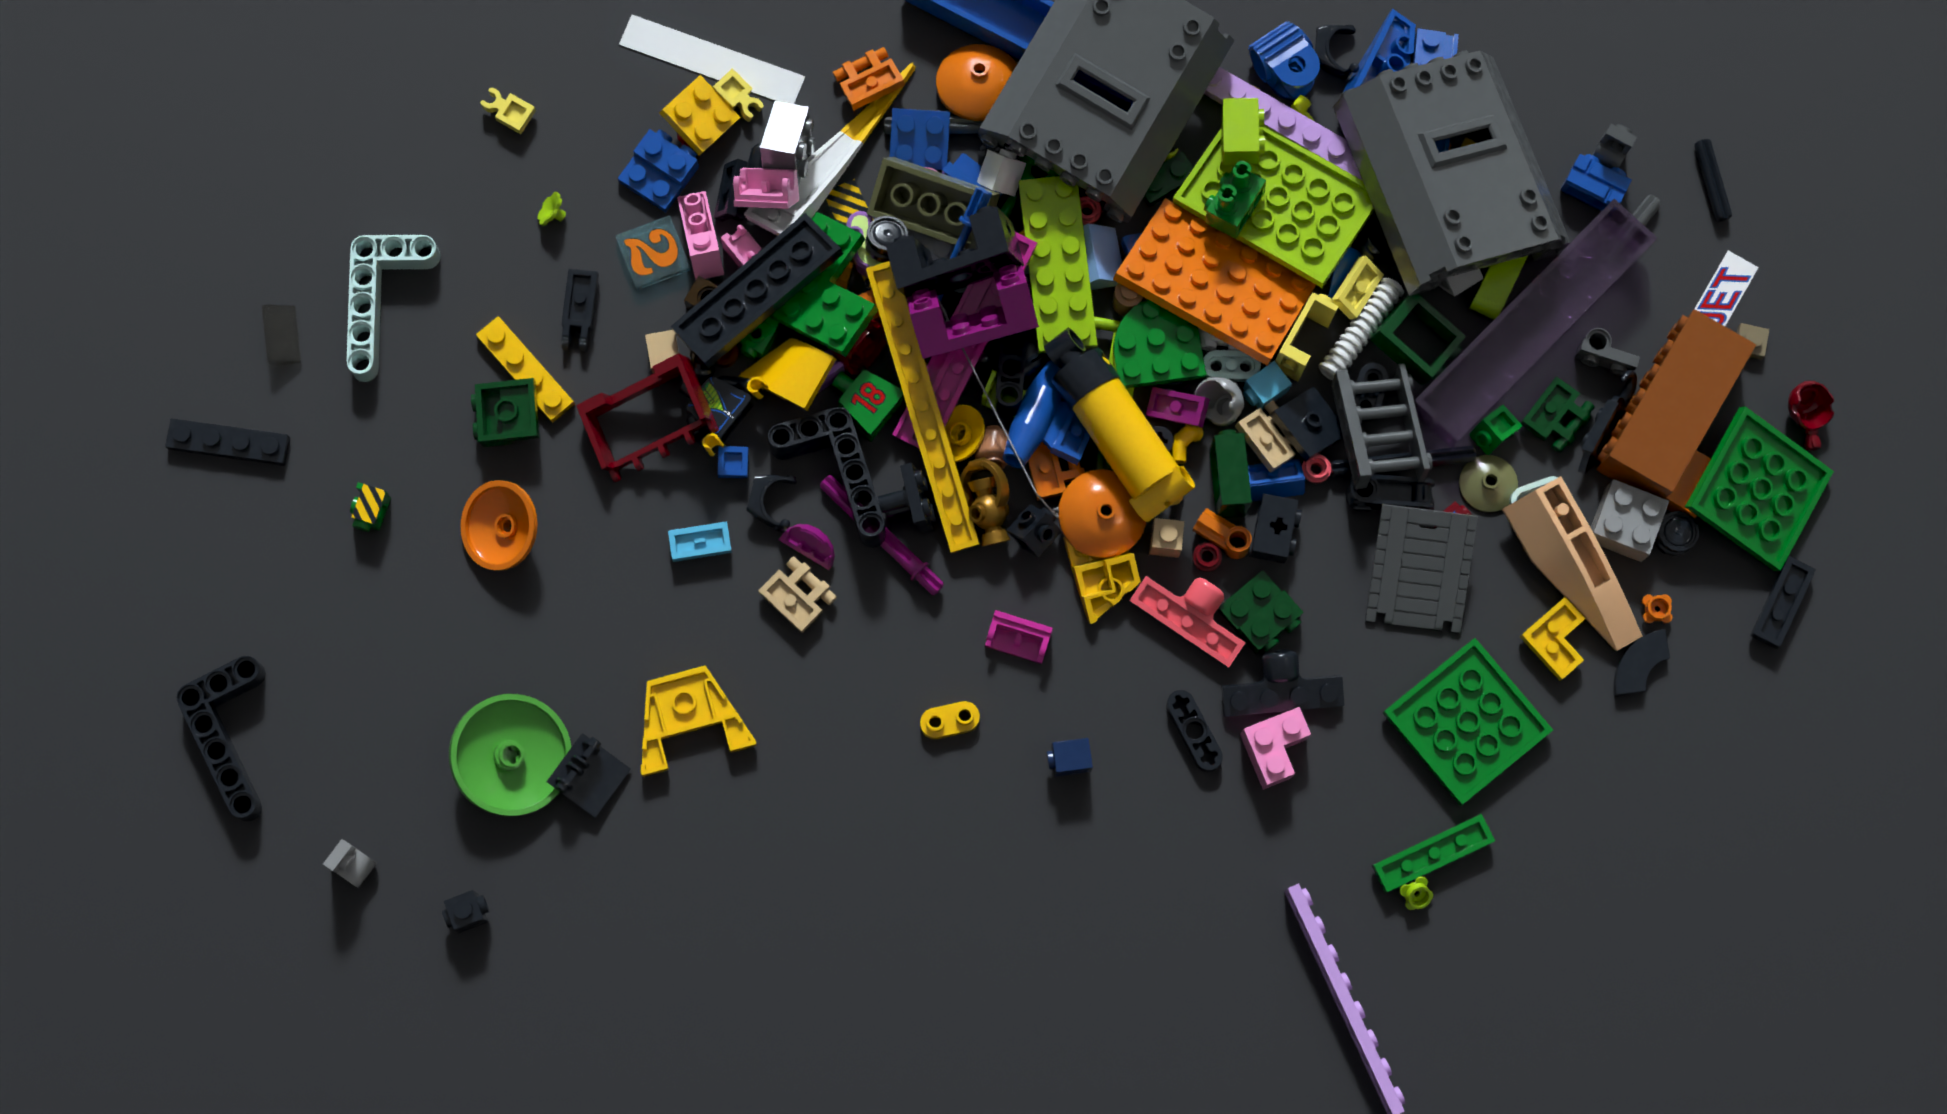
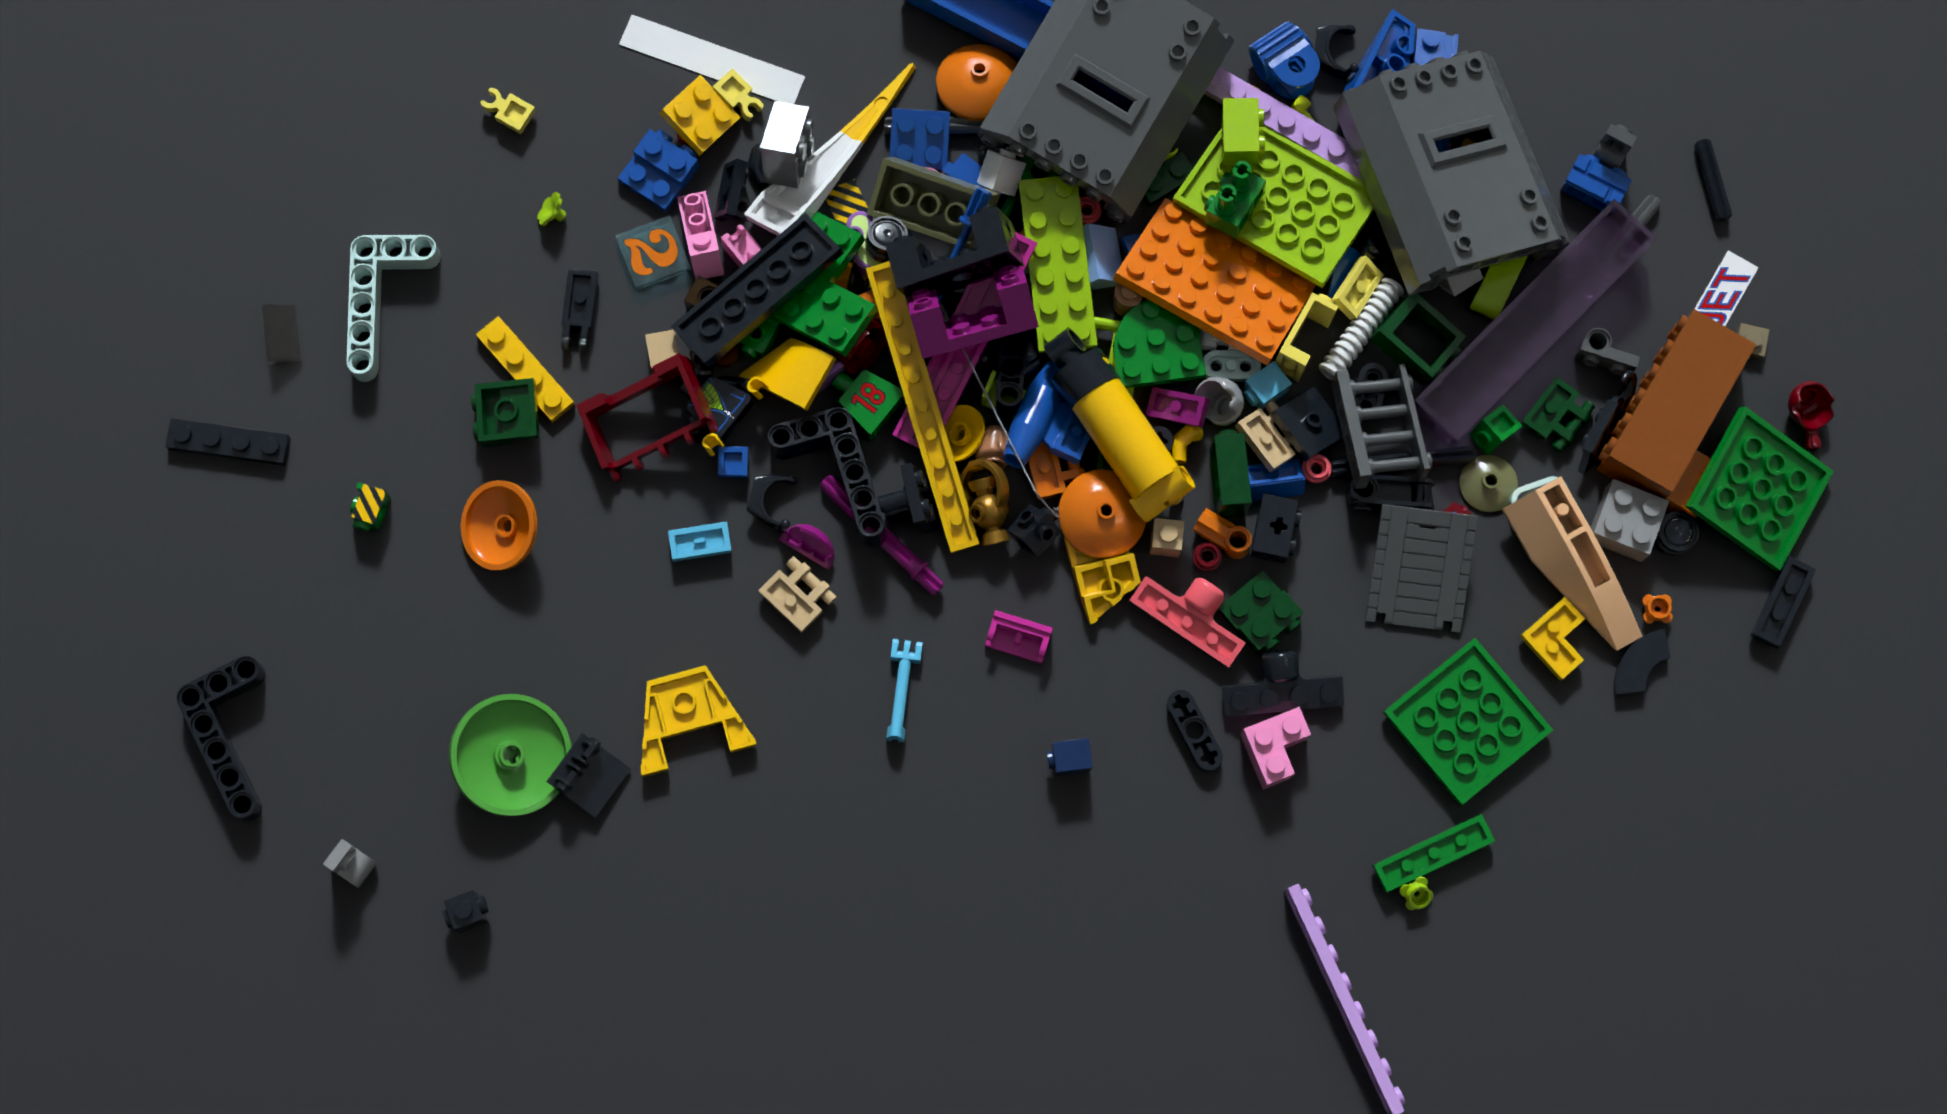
(766, 188): bright pink hinge -> none
(869, 84): orange plate -> none
(905, 658): none -> medium azure hinge
(950, 720): yellow plate -> none

